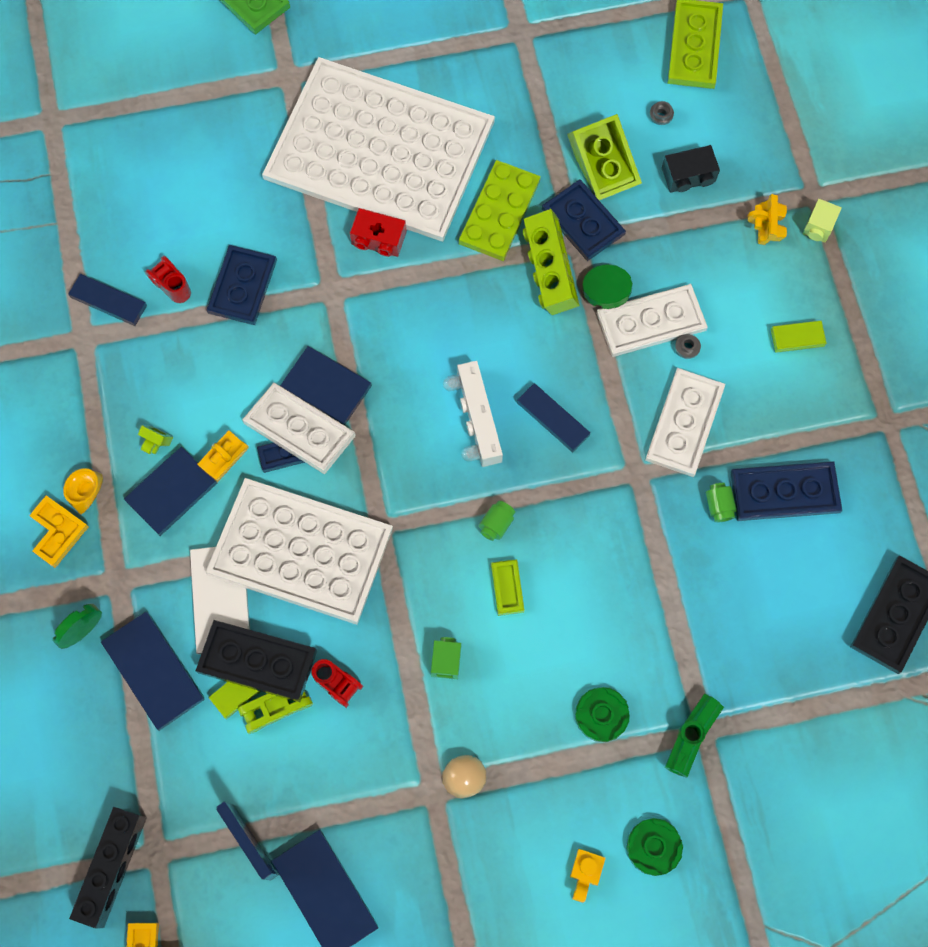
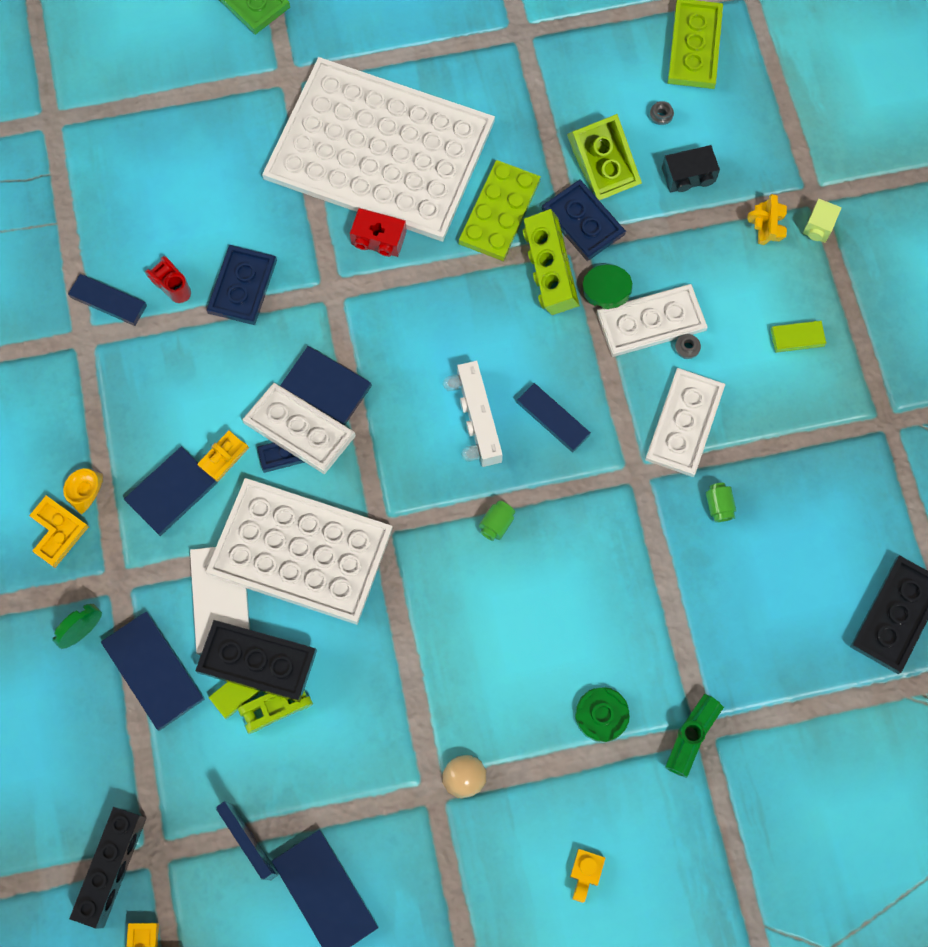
(154, 439): lime tile -> none
(337, 682): red piece -> none
(446, 658): bright green brick -> none
(507, 587): lime tile -> none
(654, 847): green tile -> none
(786, 491): dark blue tile -> none

